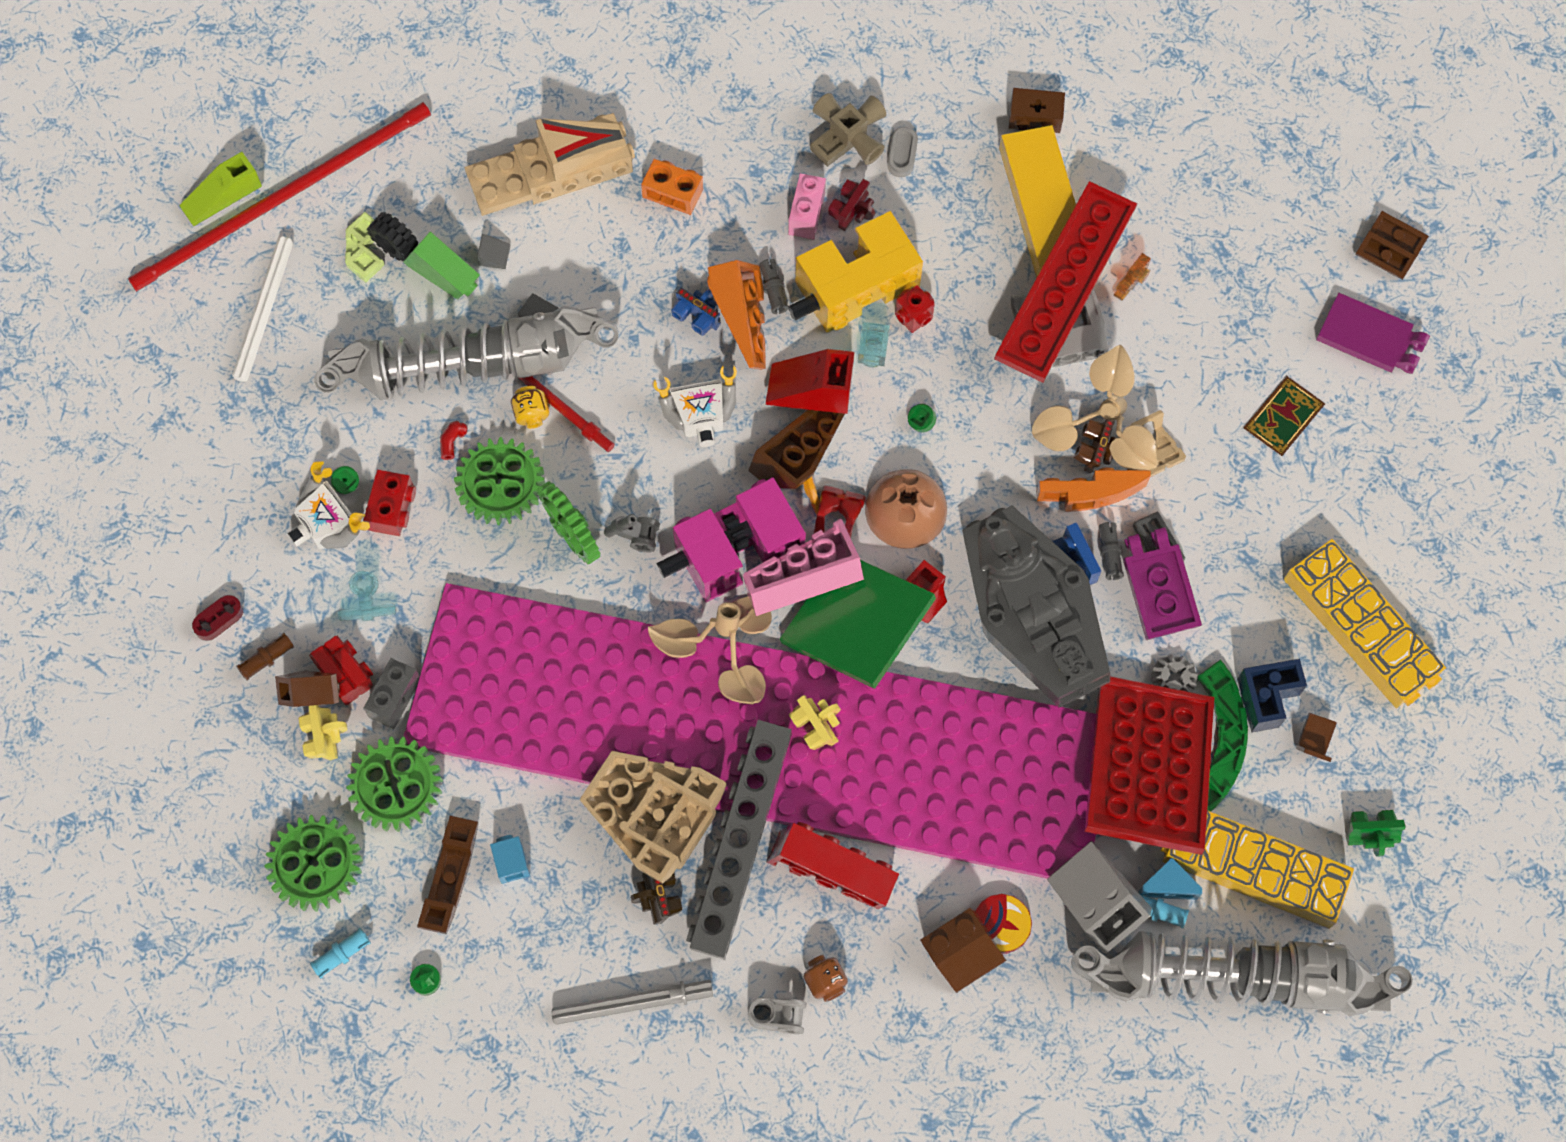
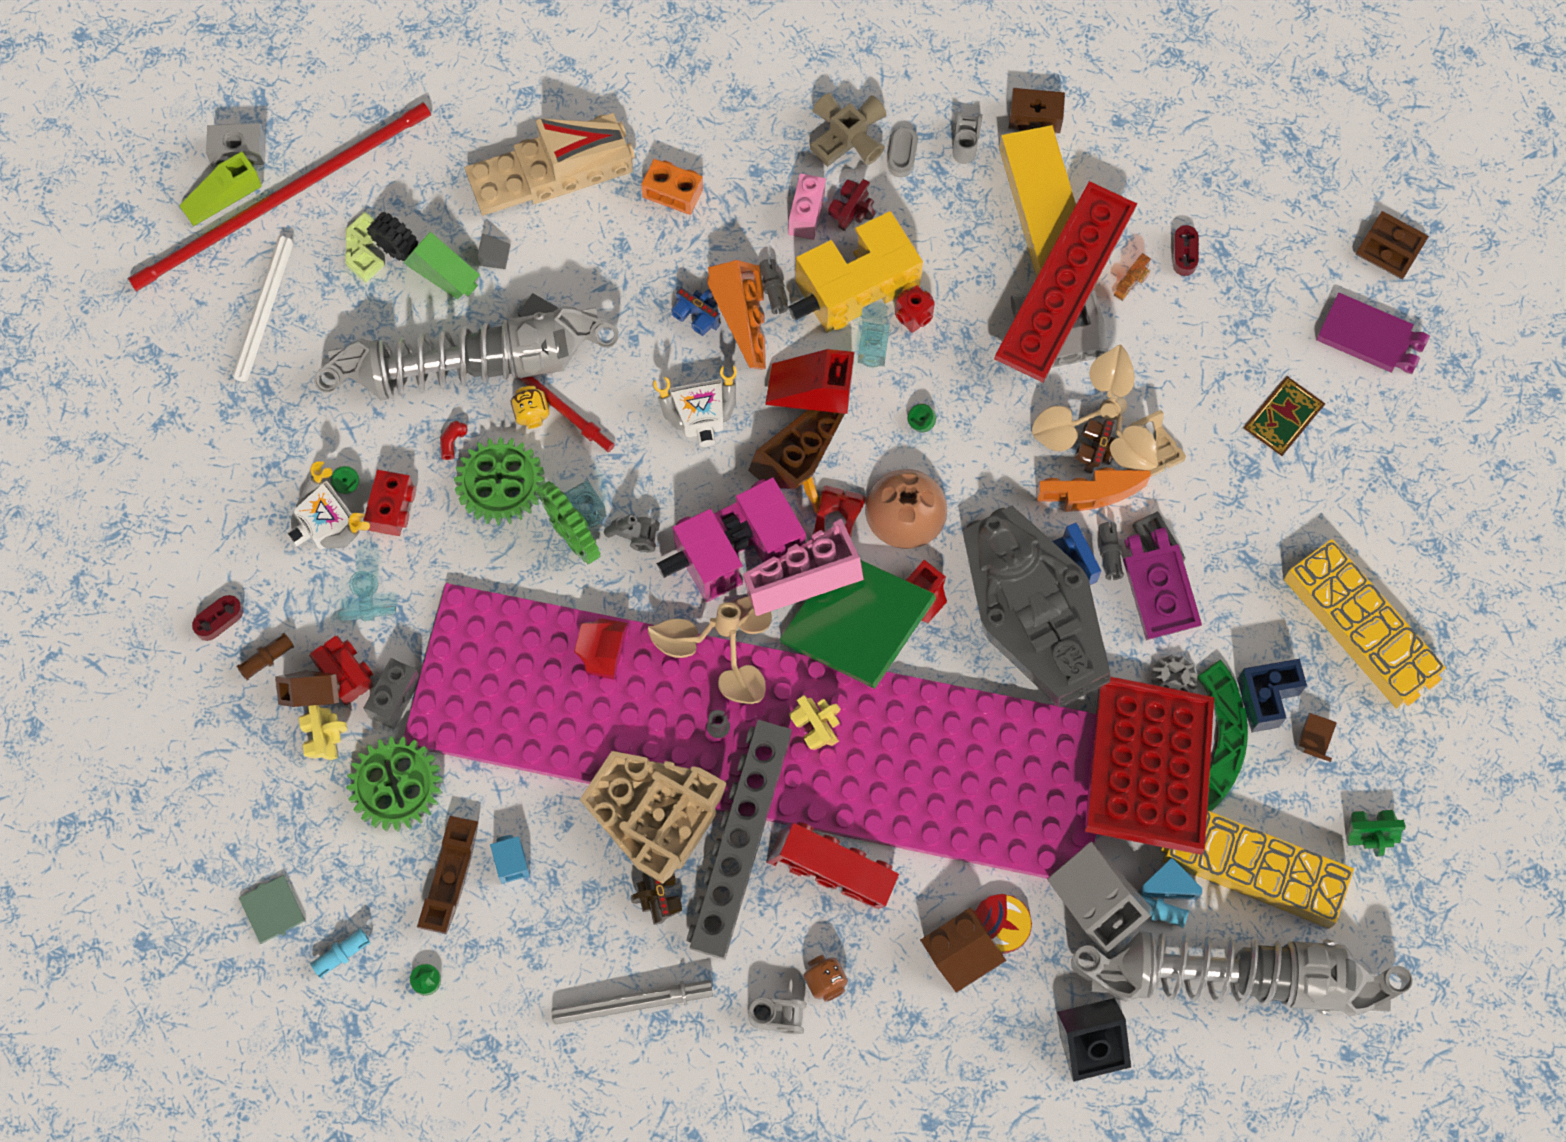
(225, 137): none -> light grey brick
(272, 909): none -> sand green piece
(294, 846): bright green gear -> none
(585, 494): none -> clear light blue brick
(601, 646): none -> red slope
(720, 730): none -> dark grey pin
(966, 133): none -> light grey piece
(1094, 1039): none -> black slope
(1180, 250): none -> dark red beam

